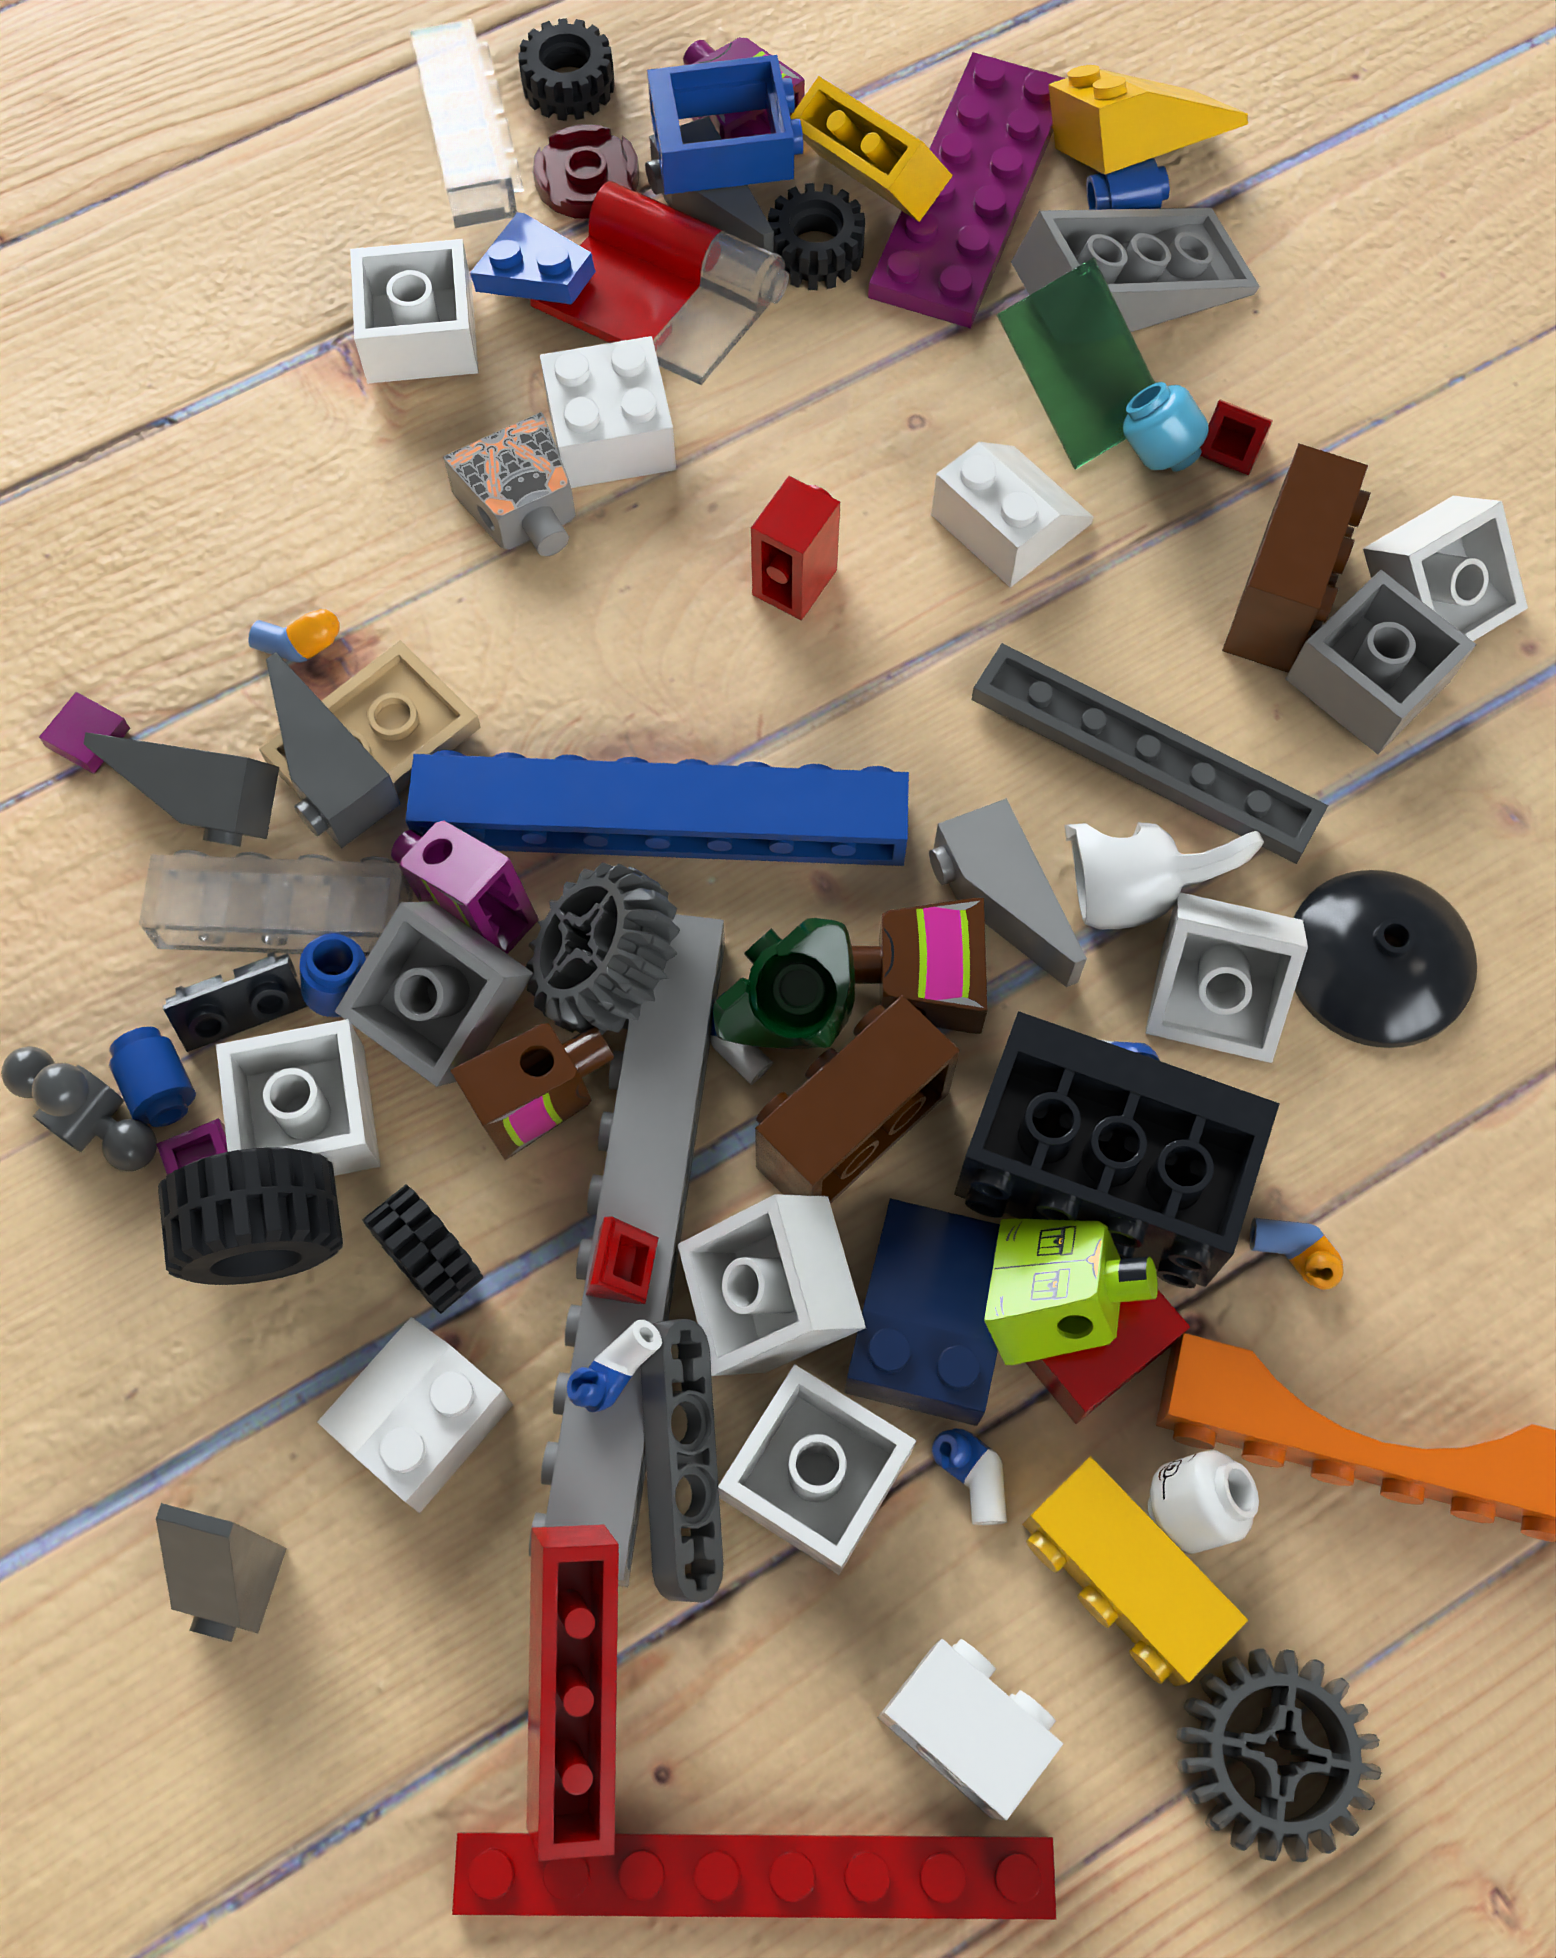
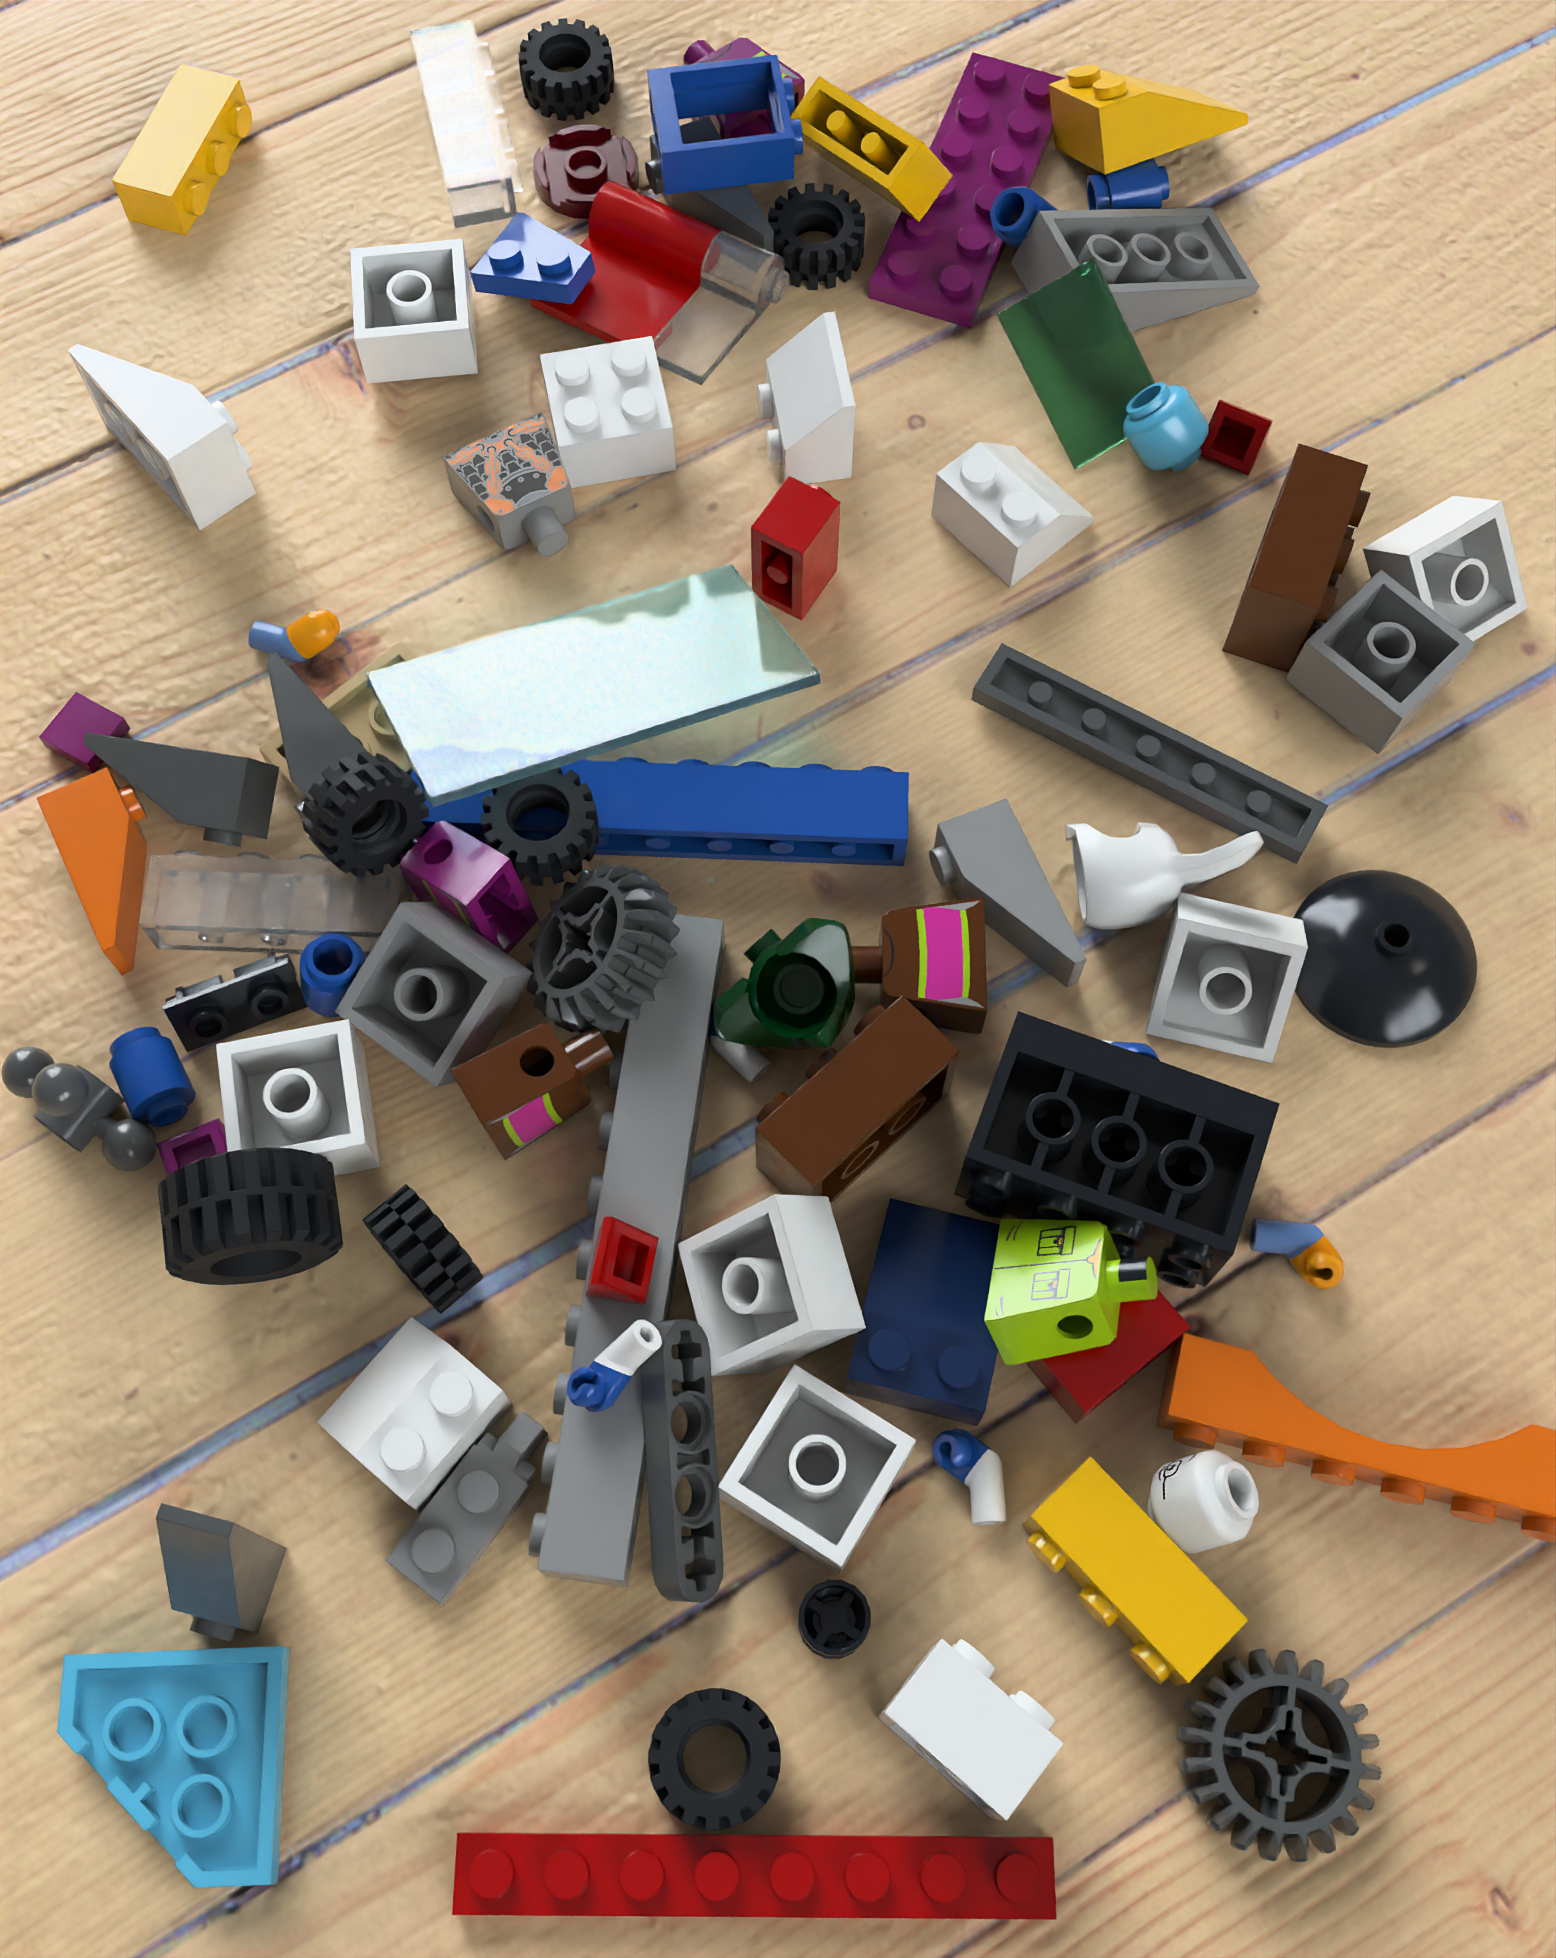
(104, 856): none -> orange slope
(170, 433): none -> white slope
(183, 150): none -> yellow brick
(189, 1750): none -> medium azure plate
(346, 795): none -> black tyre
(469, 1510): none -> light grey hinge
(557, 853): none -> black tyre
(572, 1691): red brick -> none
(587, 683): none -> clear light blue piece
(667, 1750): none -> black tyre
(810, 405): none -> white slope
(838, 1609): none -> black wheel
(1015, 212): none -> blue brick

